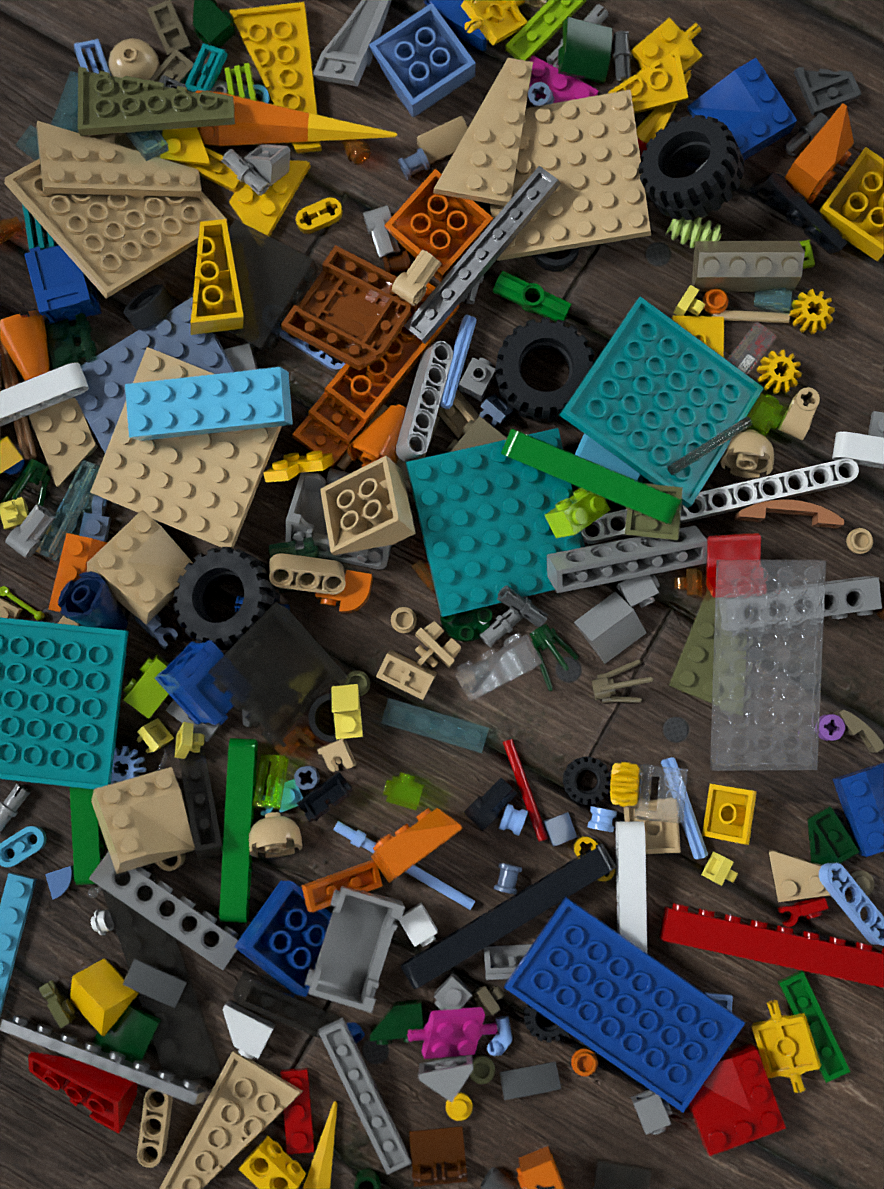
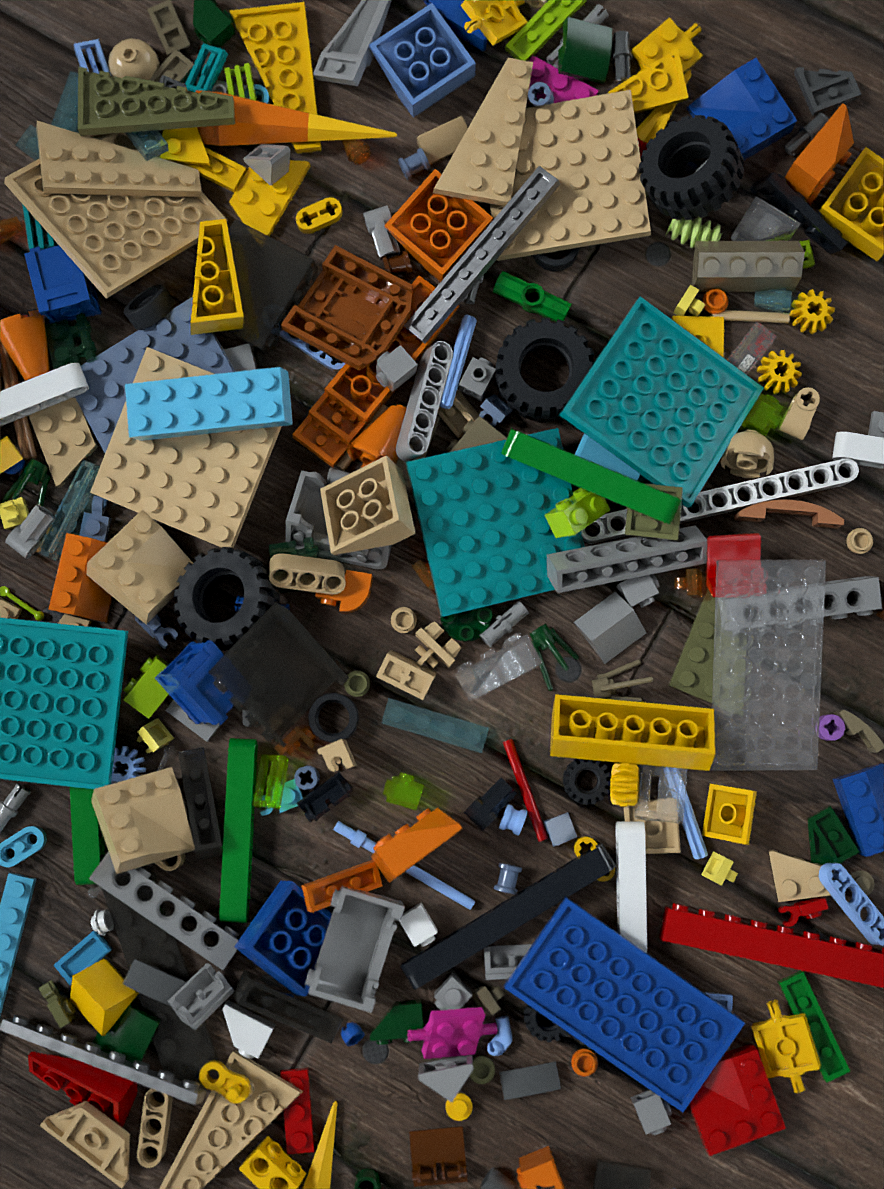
(60, 881): medium blue tile -> none
(83, 955): none -> dark azure tile
(91, 603): dark blue cone -> none
(93, 1139): none -> tan wing
(187, 741): light yellow tile -> none
(200, 996): none -> light grey hinge
(231, 1085): none -> yellow piece
(245, 172): light grey pin -> none
(274, 836): tan cylinder -> none
(295, 464): yellow plate -> none
(347, 711): light yellow slope -> none
(365, 1096): light grey tile -> none
(395, 368): none -> light grey brick
(412, 284): tan piece -> none
(522, 606): dark grey pin -> none
(602, 819): light blue wheel -> none
(632, 732): none -> yellow brick
(710, 445): clear smoke bar -> none
(765, 223): none -> clear slope

